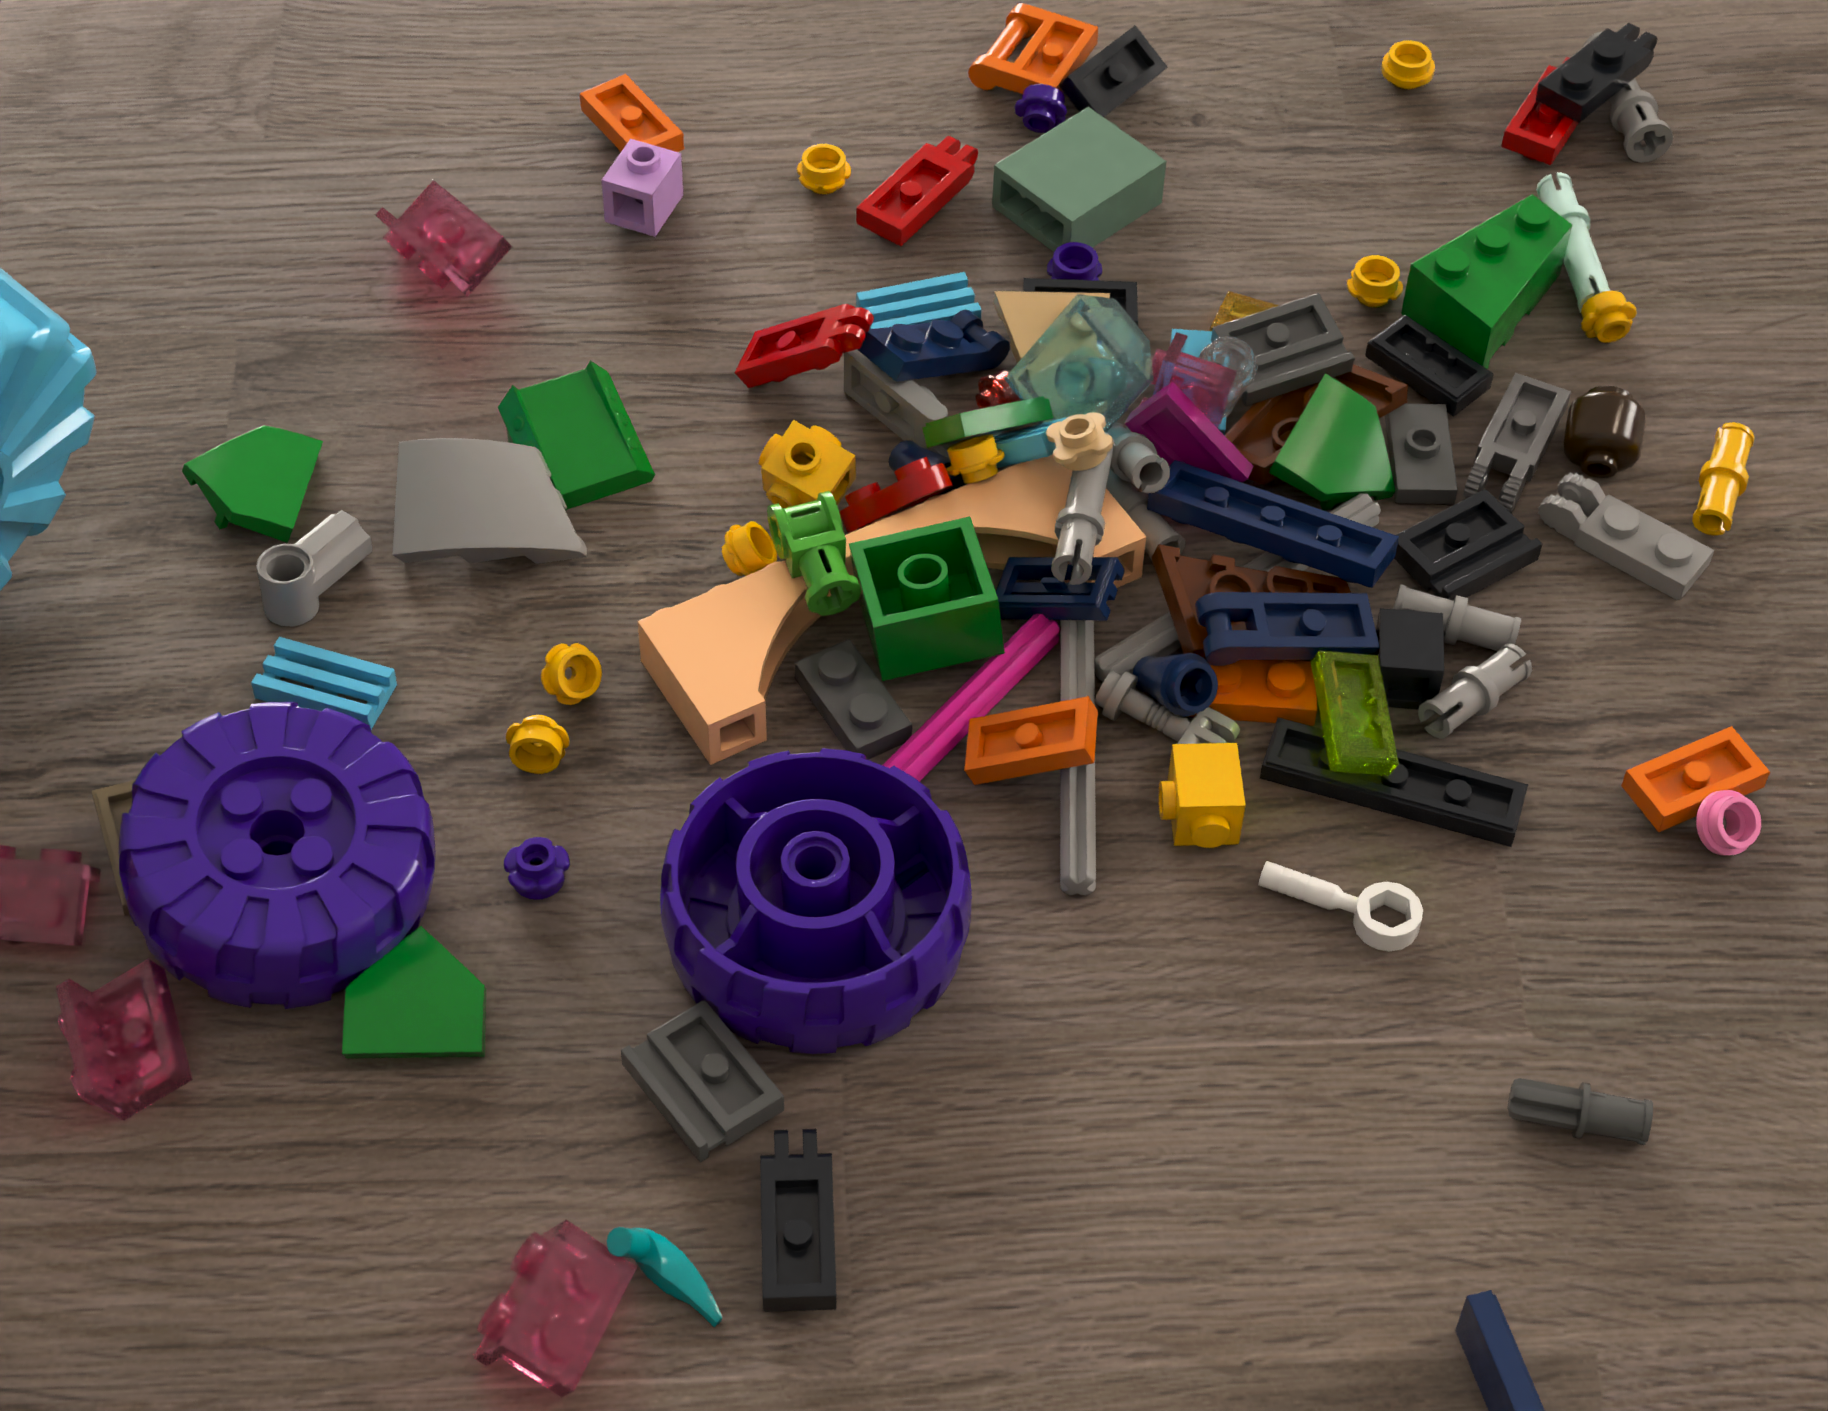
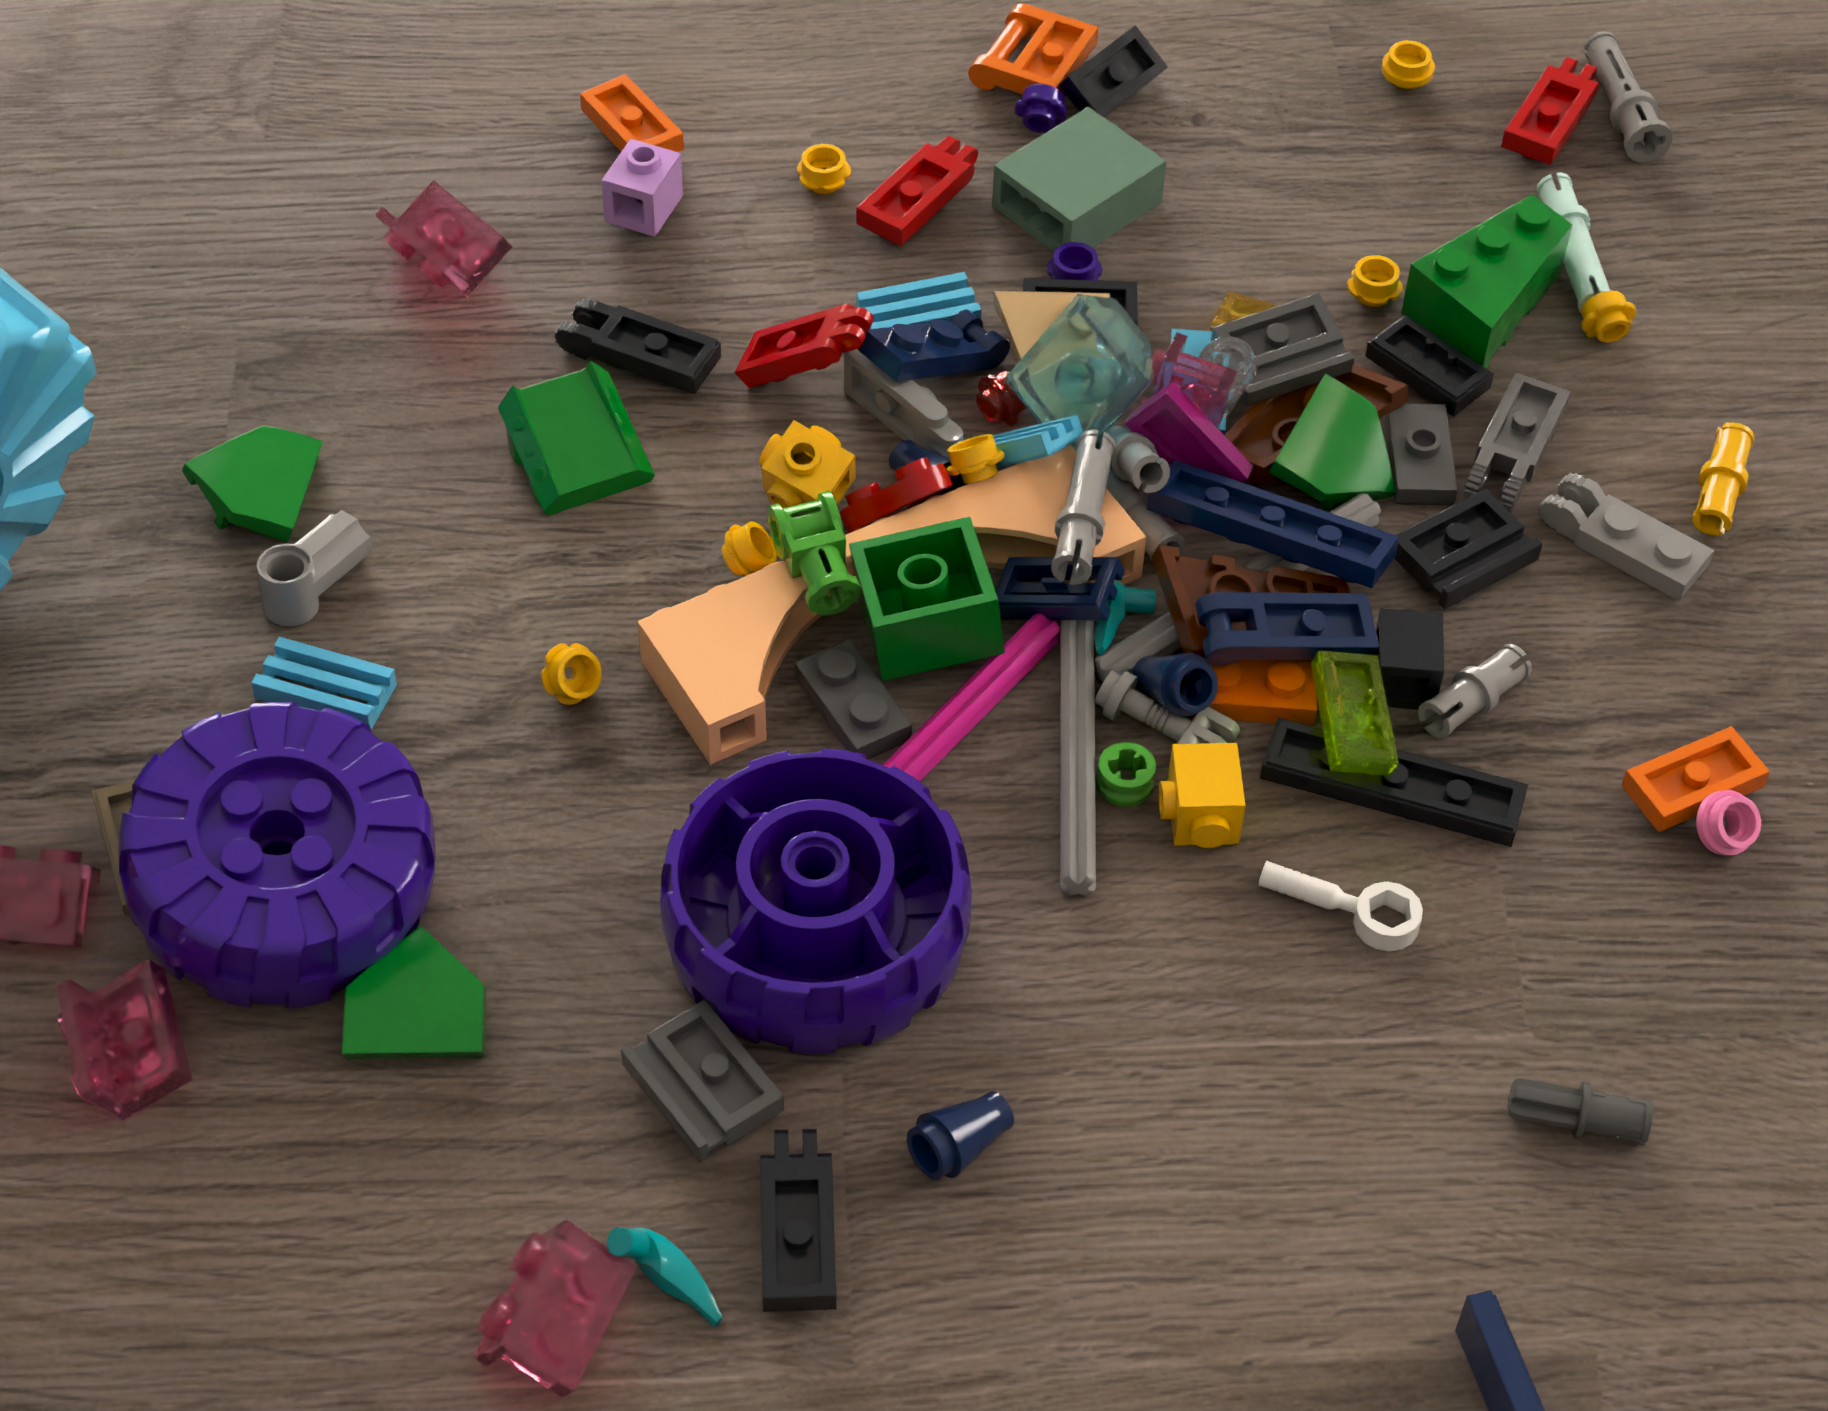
(479, 503): light grey slope -> none
(537, 744): yellow plate -> none
(540, 880): dark purple plate -> none
(639, 344): none -> black hinge
(956, 1135): none -> dark blue cone
(987, 421): green tile -> none
(1031, 740): orange plate -> none
(1080, 441): tan plate -> none
(1126, 600): none -> teal bar
(1126, 756): none -> bright green bush
(1462, 620): light grey pin -> none
(1597, 71): black hinge -> none
(1604, 431): dark brown head -> none

